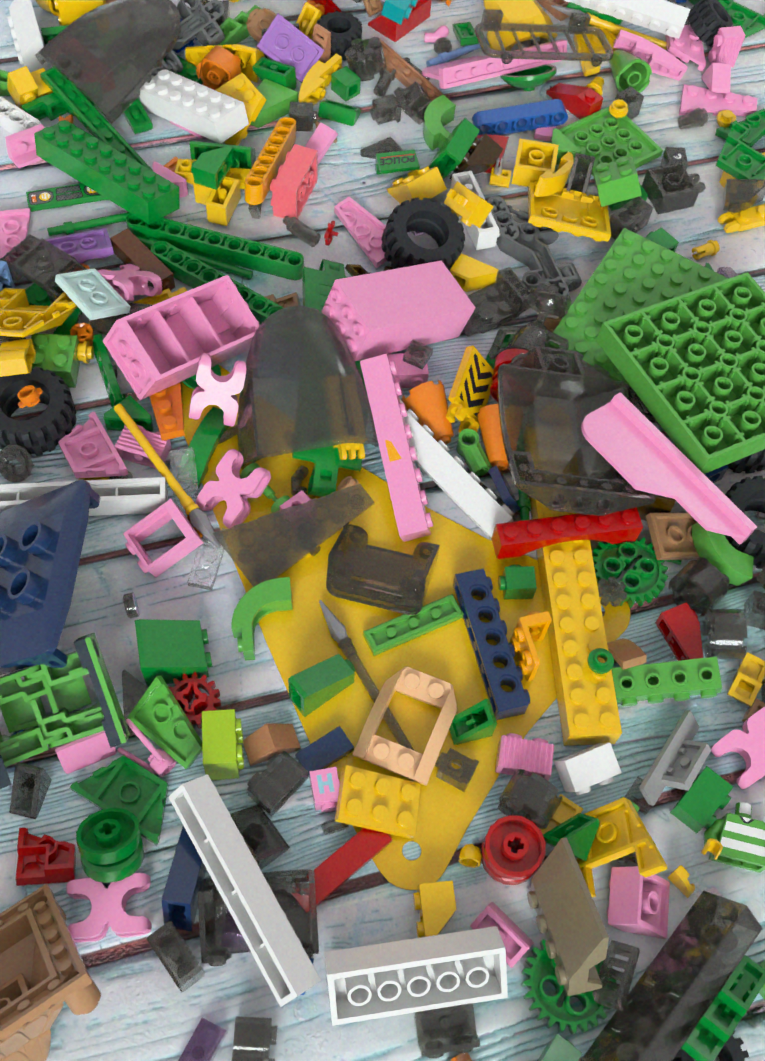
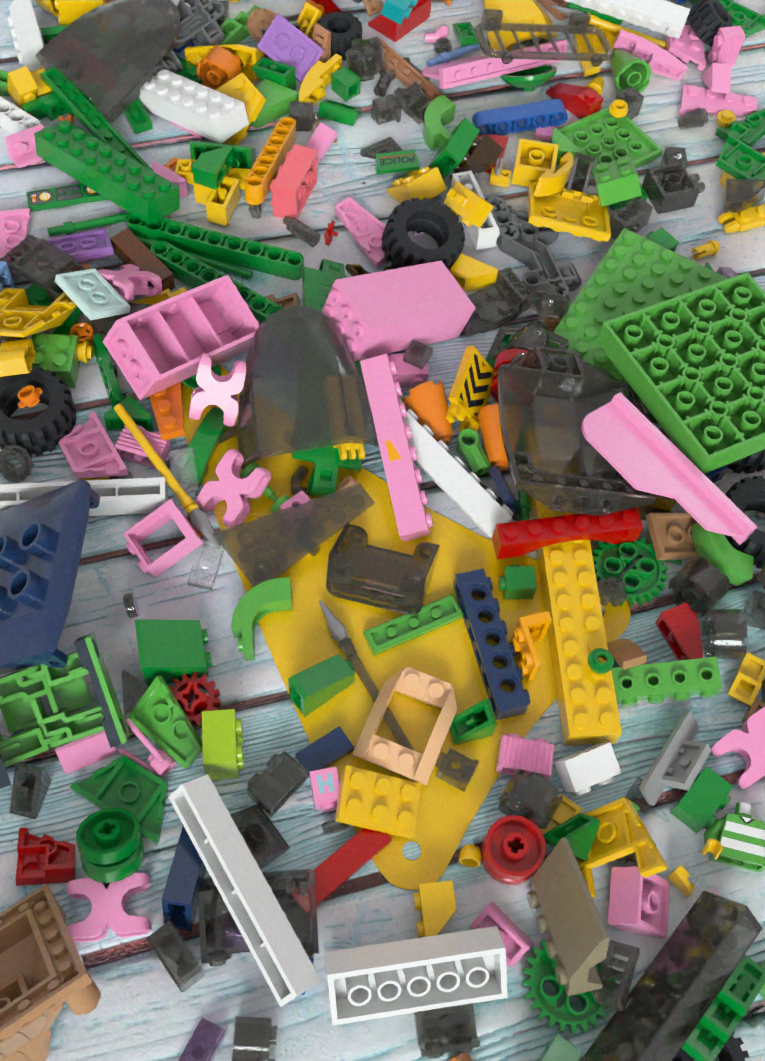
(270, 740): nougat slope -> none

